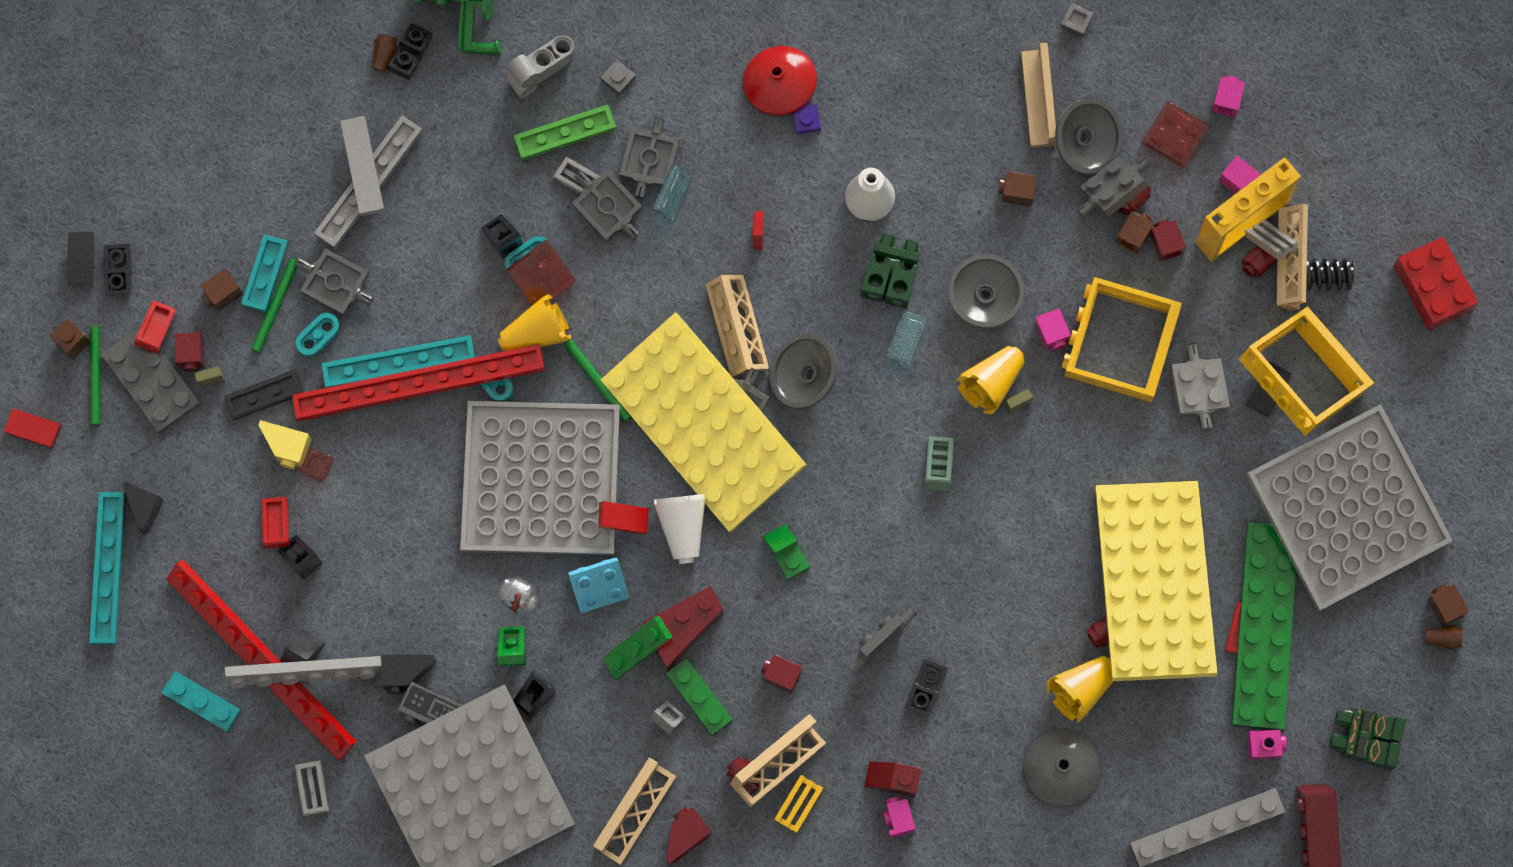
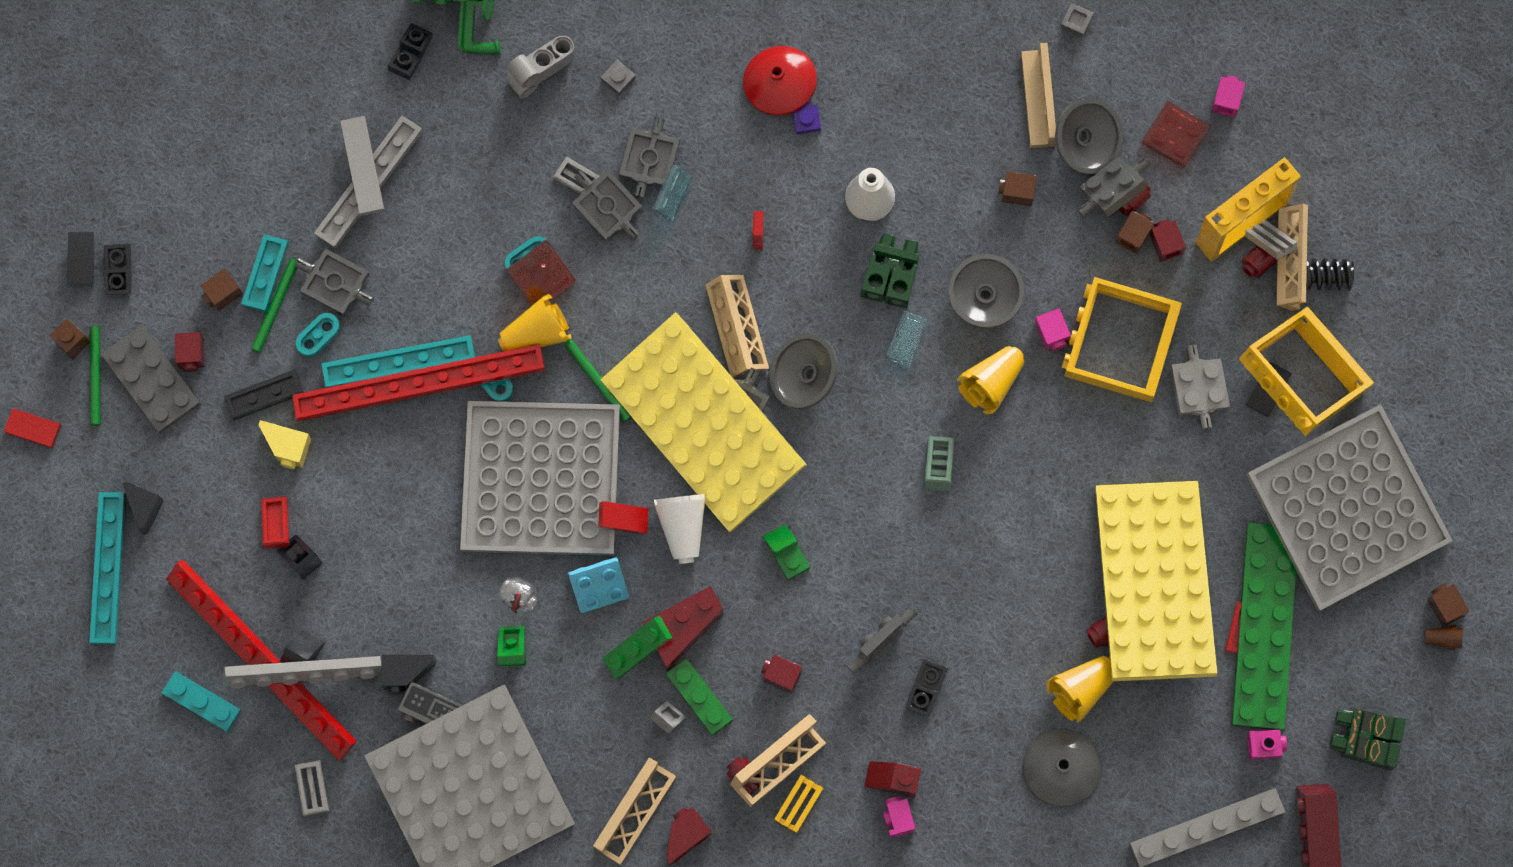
(155, 327): tile -> none
(209, 377): olive tile -> none
(316, 465): clear red tile -> none
(383, 51): reddish brown cone -> none
(502, 235): black slope -> none
(533, 696): black slope -> none
(565, 132): bright green plate -> none
(1018, 401): olive tile -> none
(1238, 175): dark pink brick -> none
(1435, 283): red brick -> none

